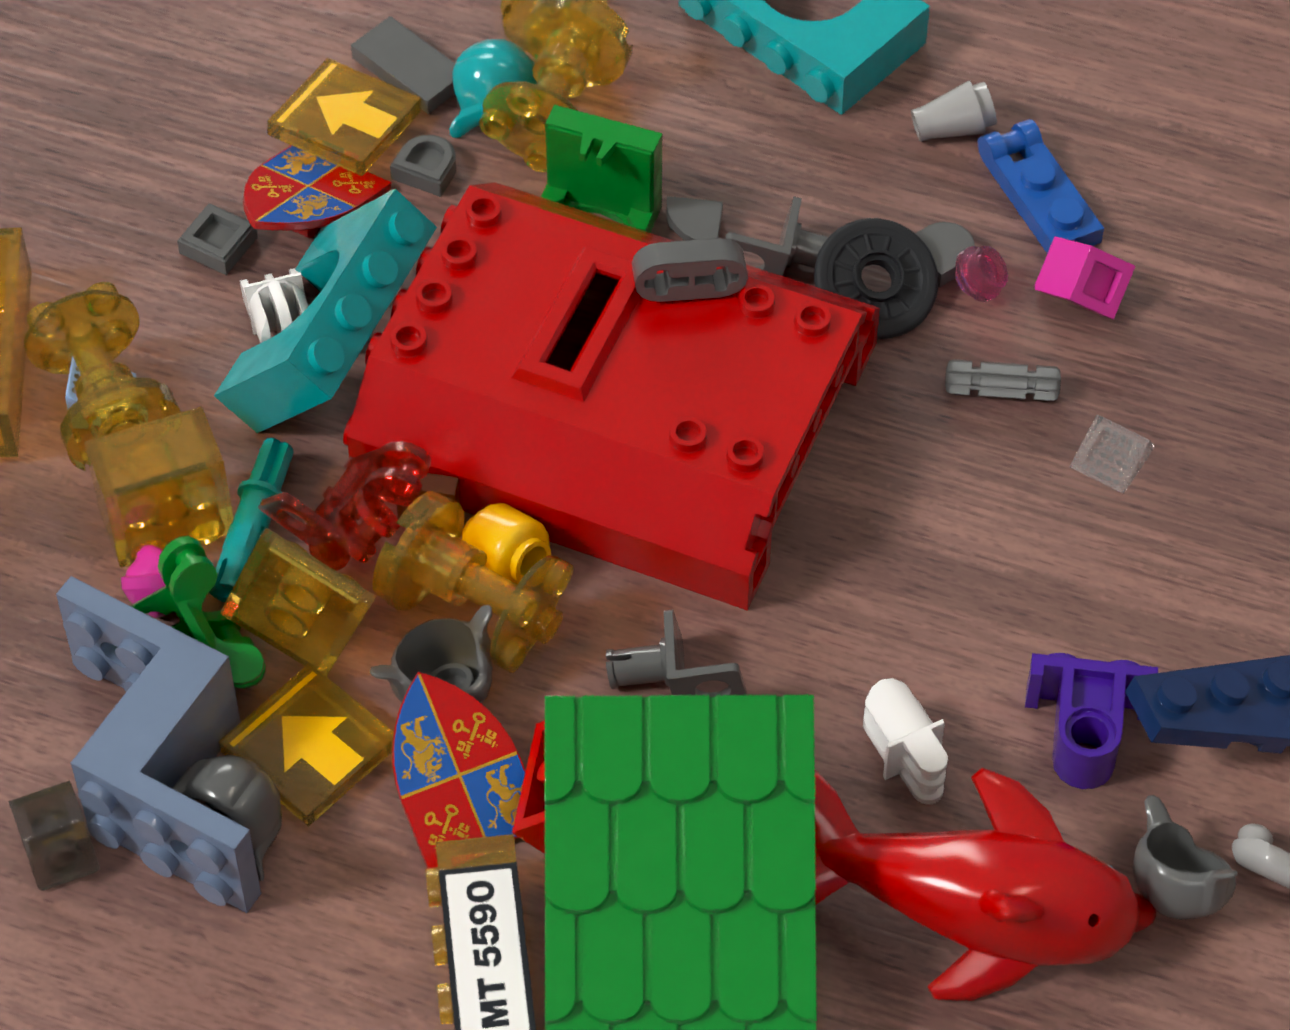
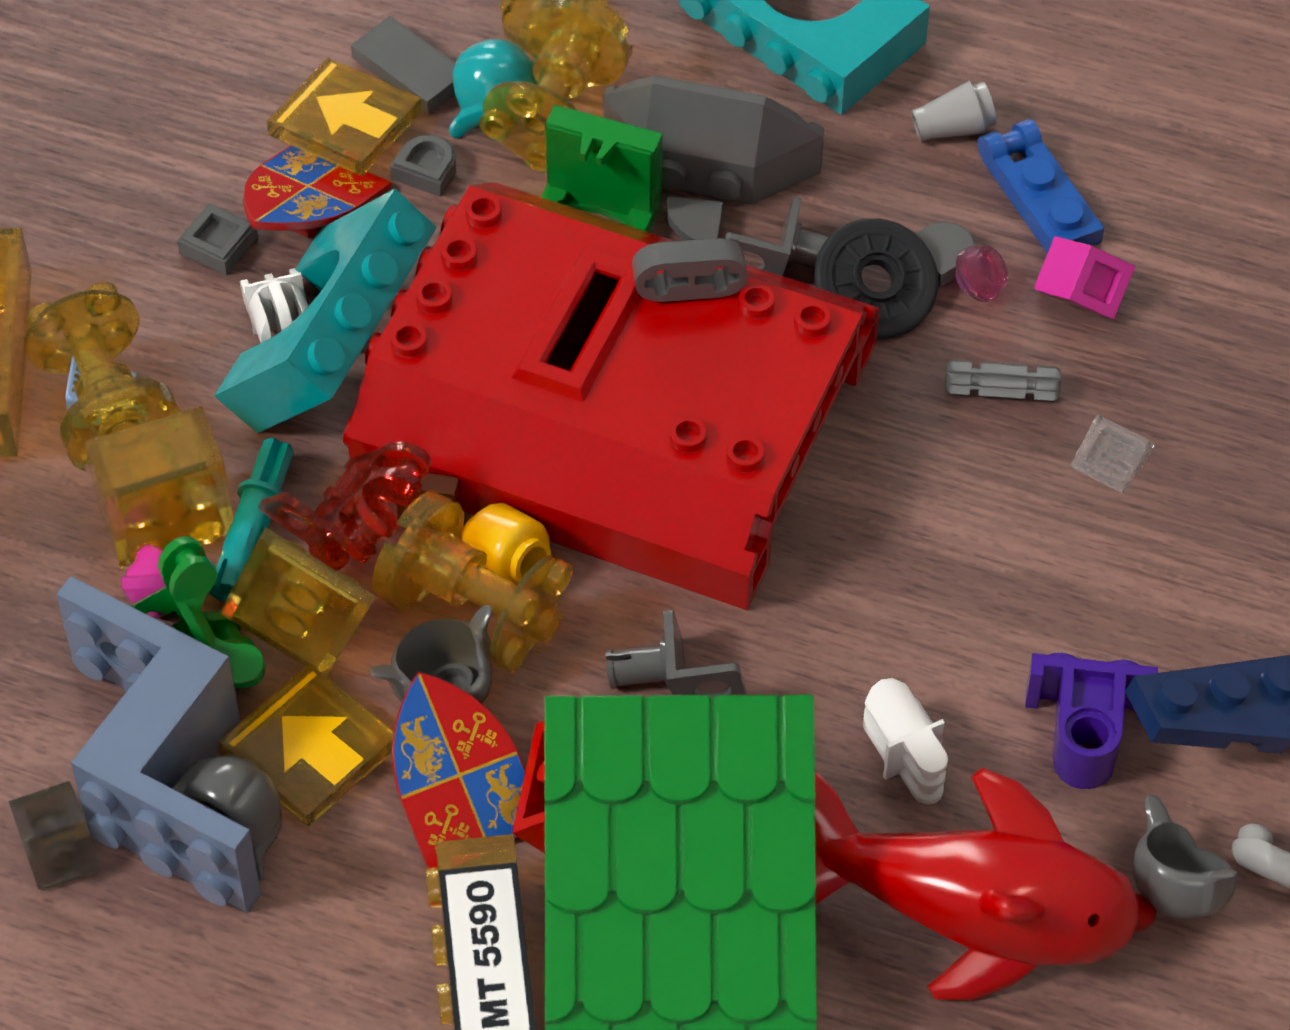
(720, 137): none -> dark grey wedge

